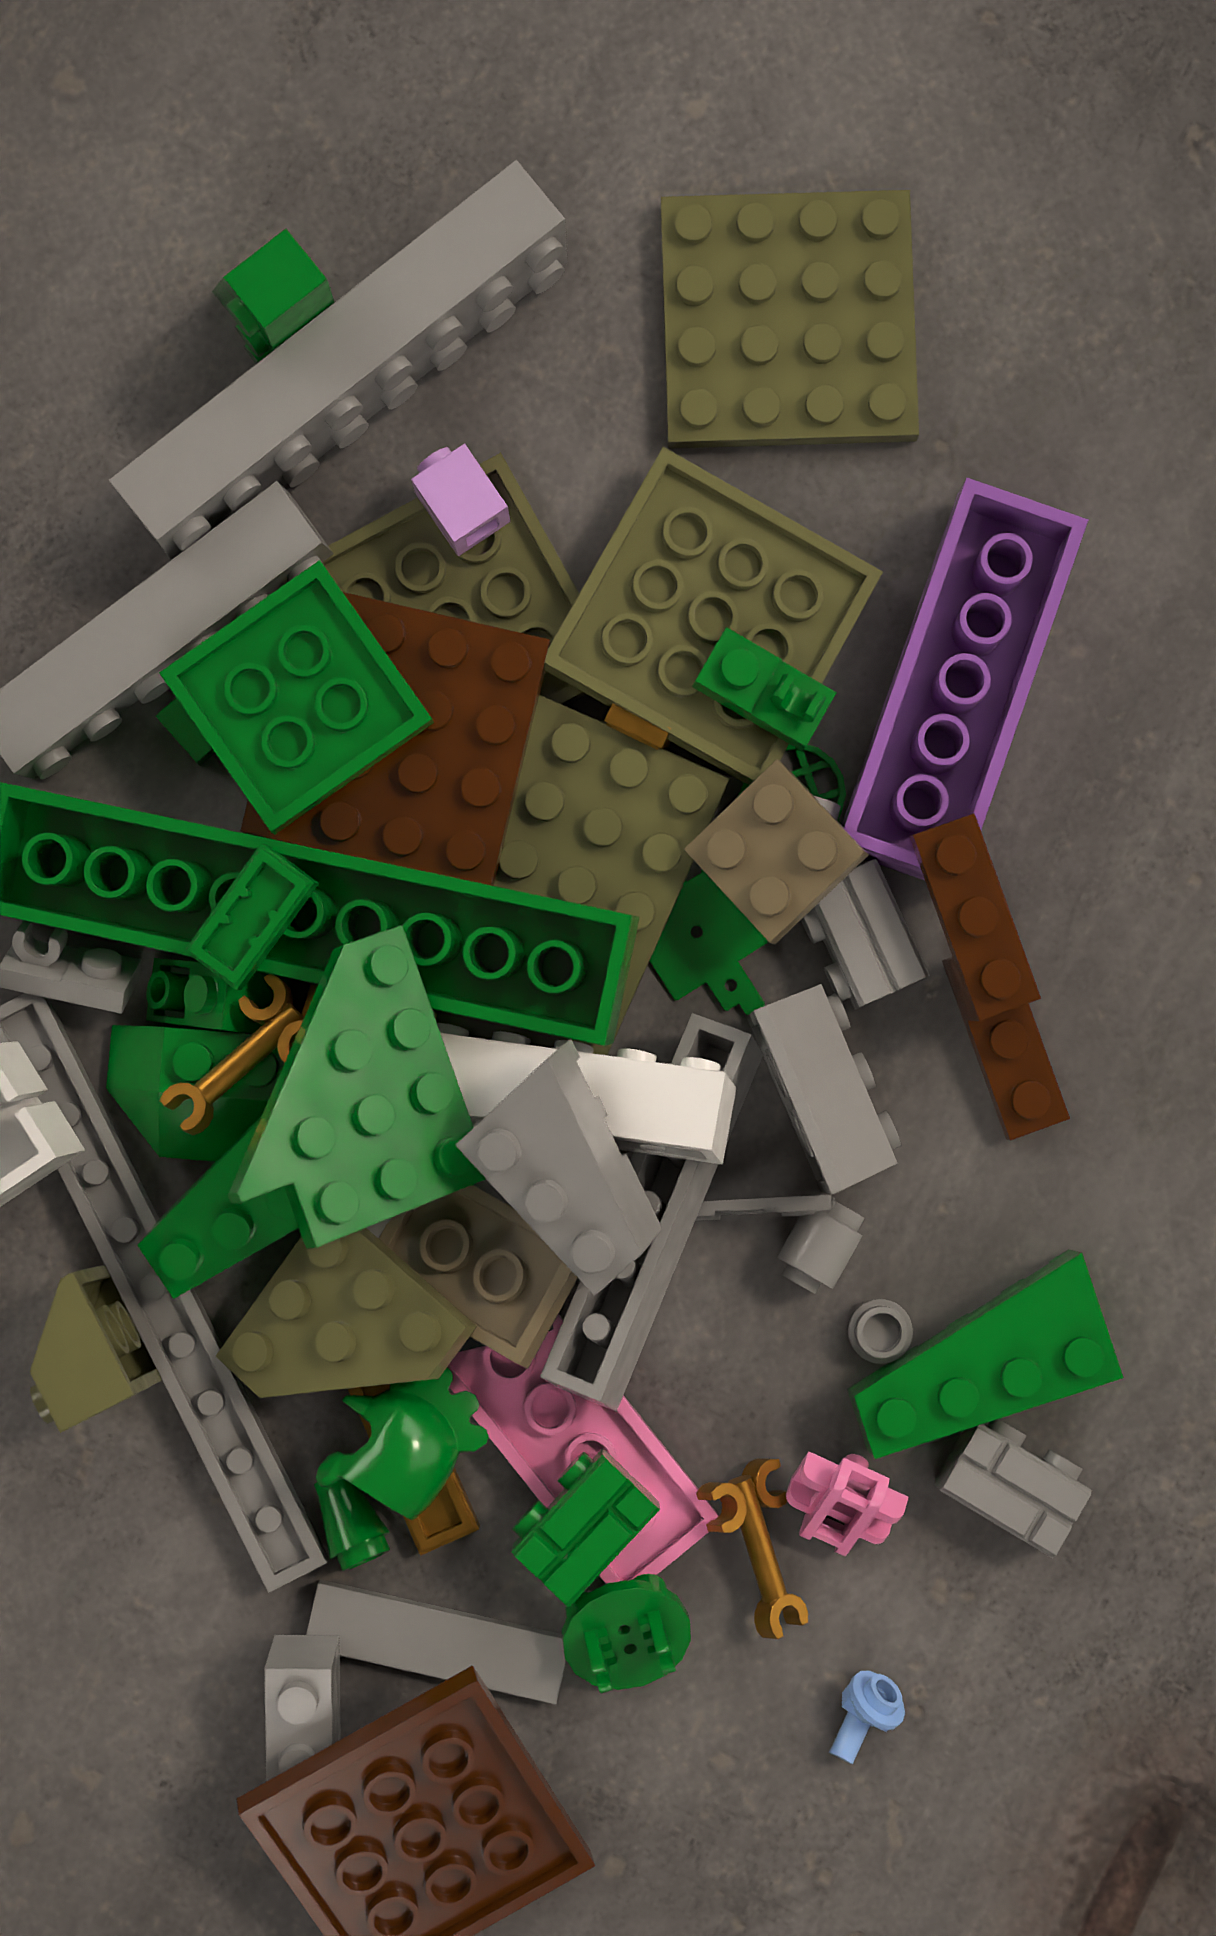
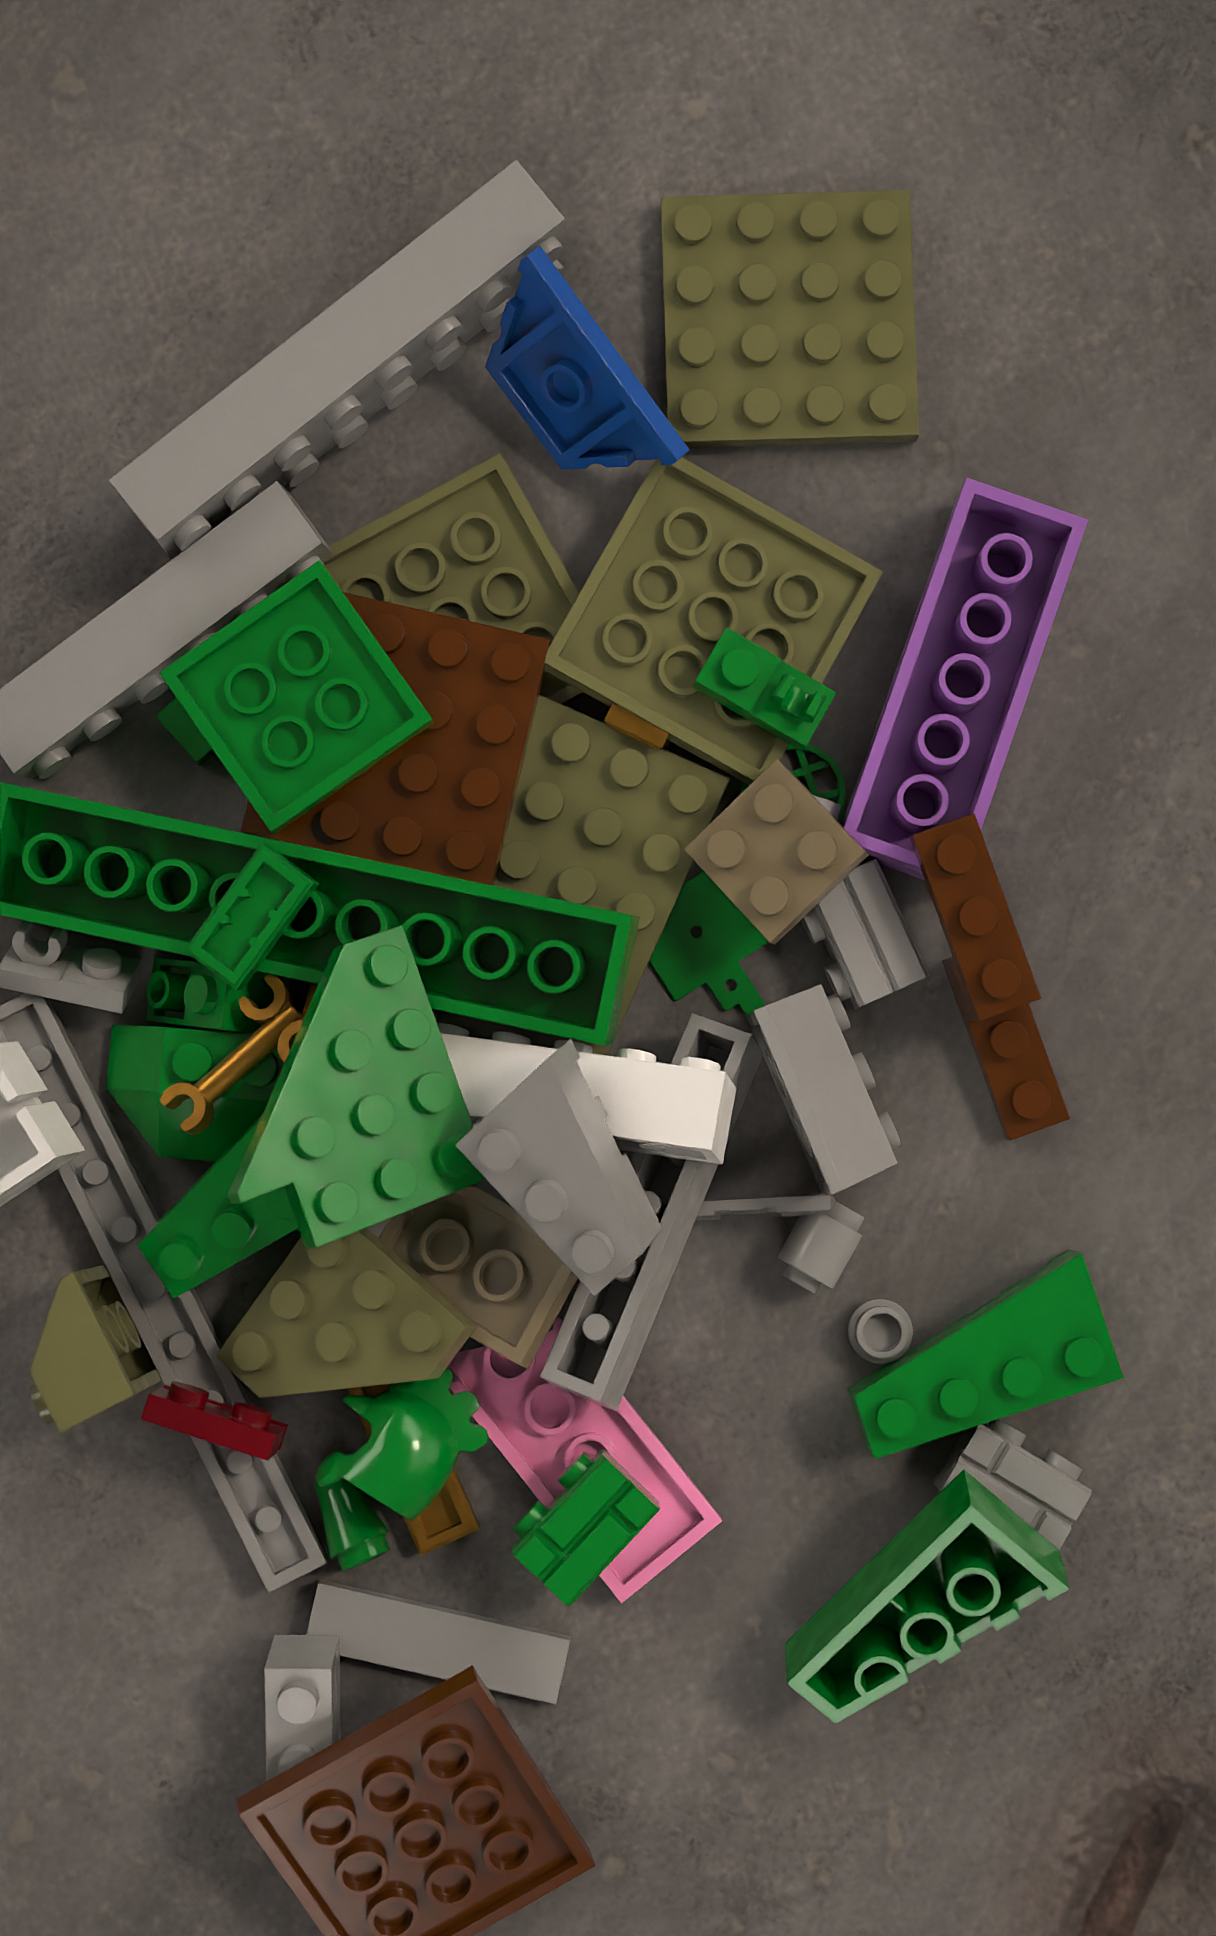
(235, 1427): none -> dark red plate
(274, 294): green wedge -> none
(459, 497): lavender brick -> none
(573, 379): none -> blue wing
(654, 1626): green plate -> none
(742, 1509): pearl gold bar -> none
(846, 1494): bright pink piece -> none
(867, 1707): light blue plate -> none
(923, 1595): none -> green wedge

